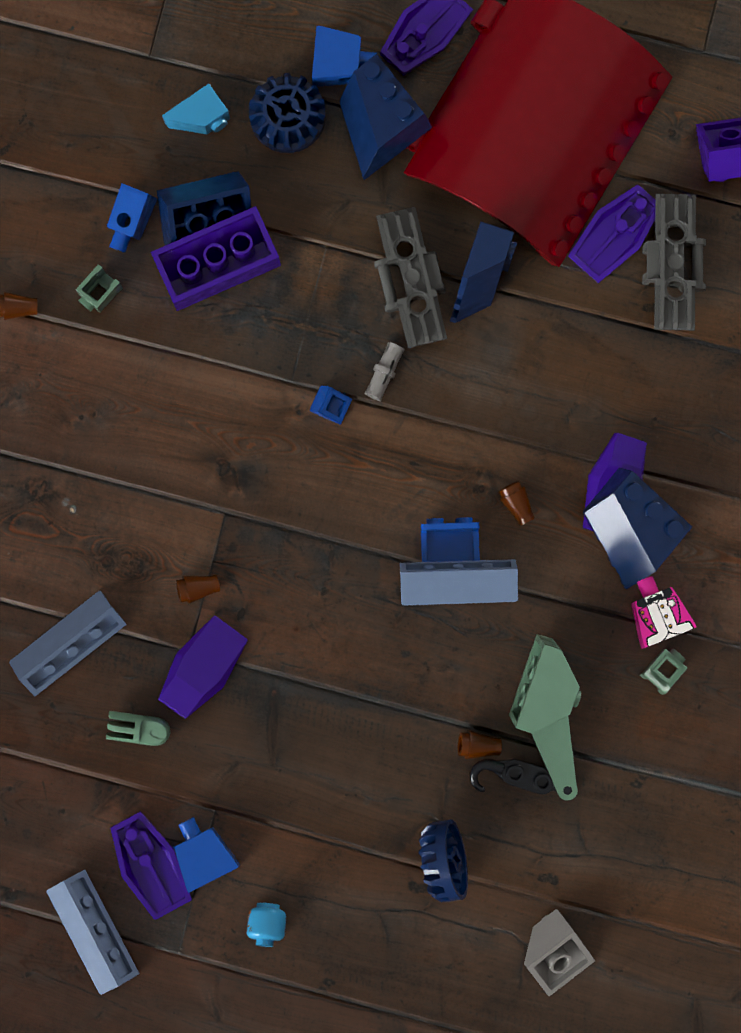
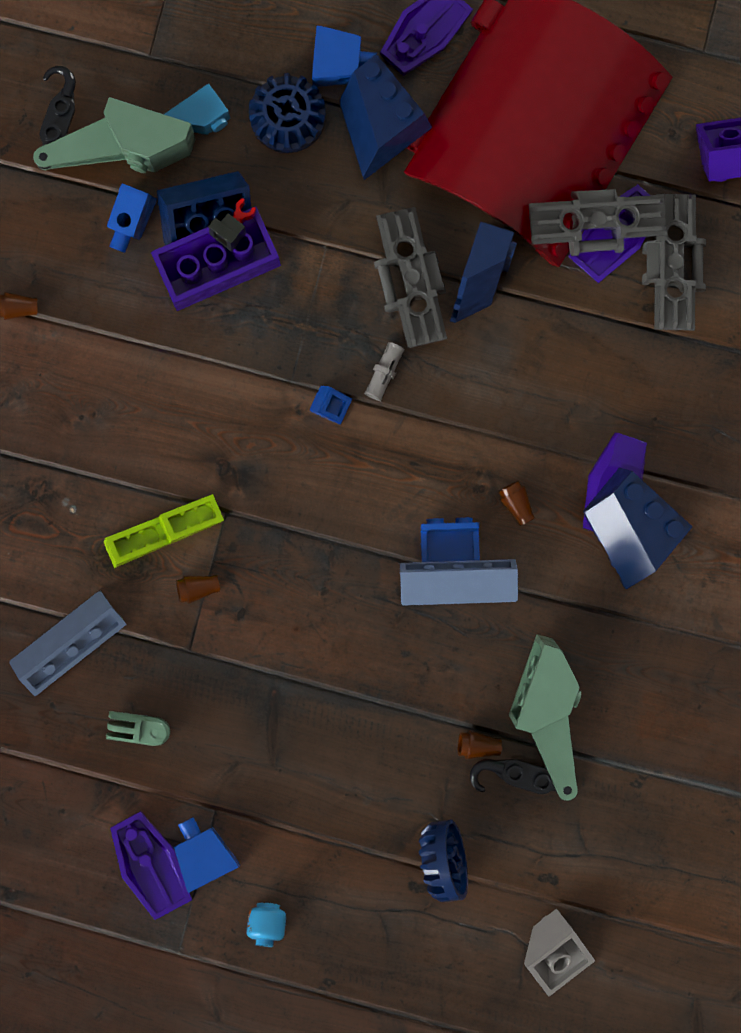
(92, 932): sand blue panel -> none
(96, 278): sand green window -> none
(126, 133): none -> sand green slope
(163, 530): none -> lime slope
(202, 667): dark purple piece -> none
(230, 230): none -> pearl dark grey piece
(596, 211): none -> dark grey piece
(657, 678): sand green window -> none
(659, 614): torso -> none

